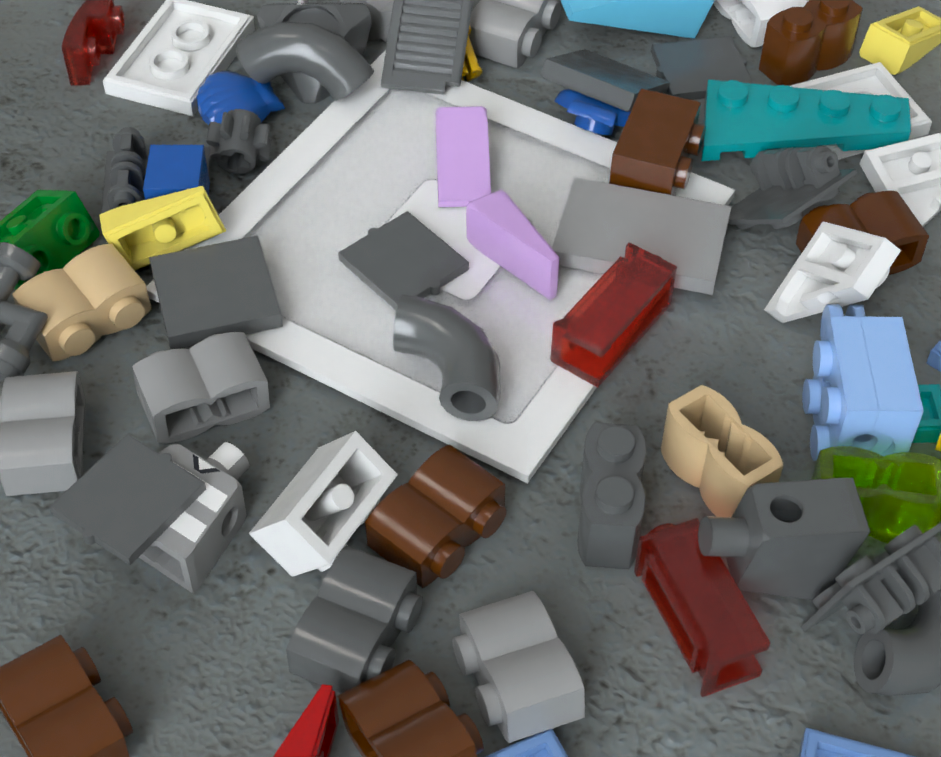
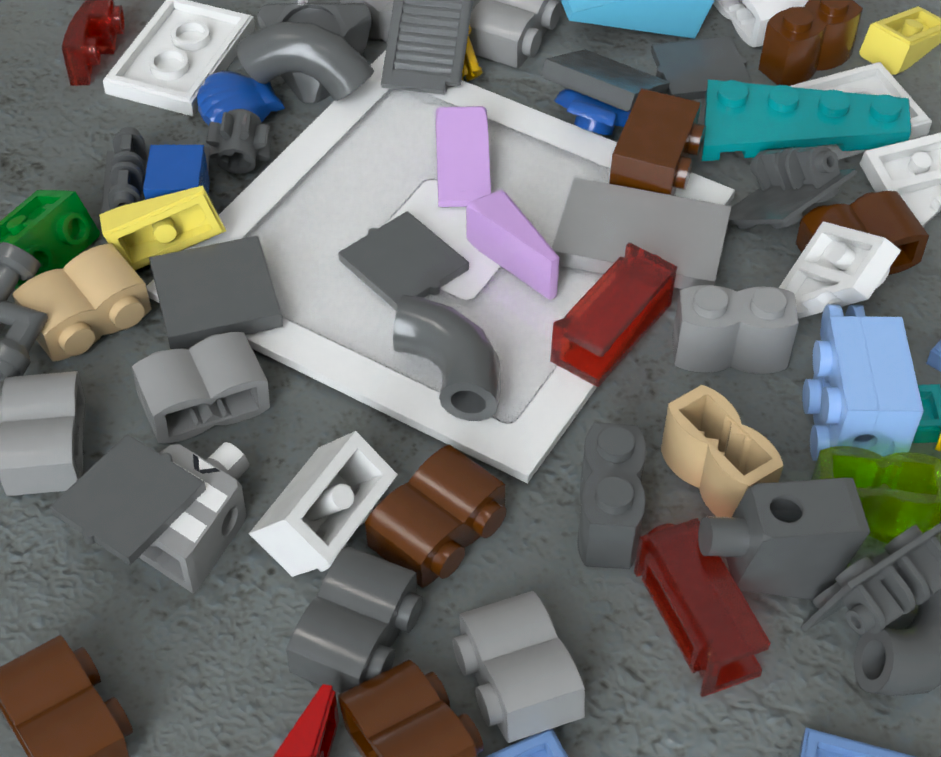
(734, 329): none -> light grey brick

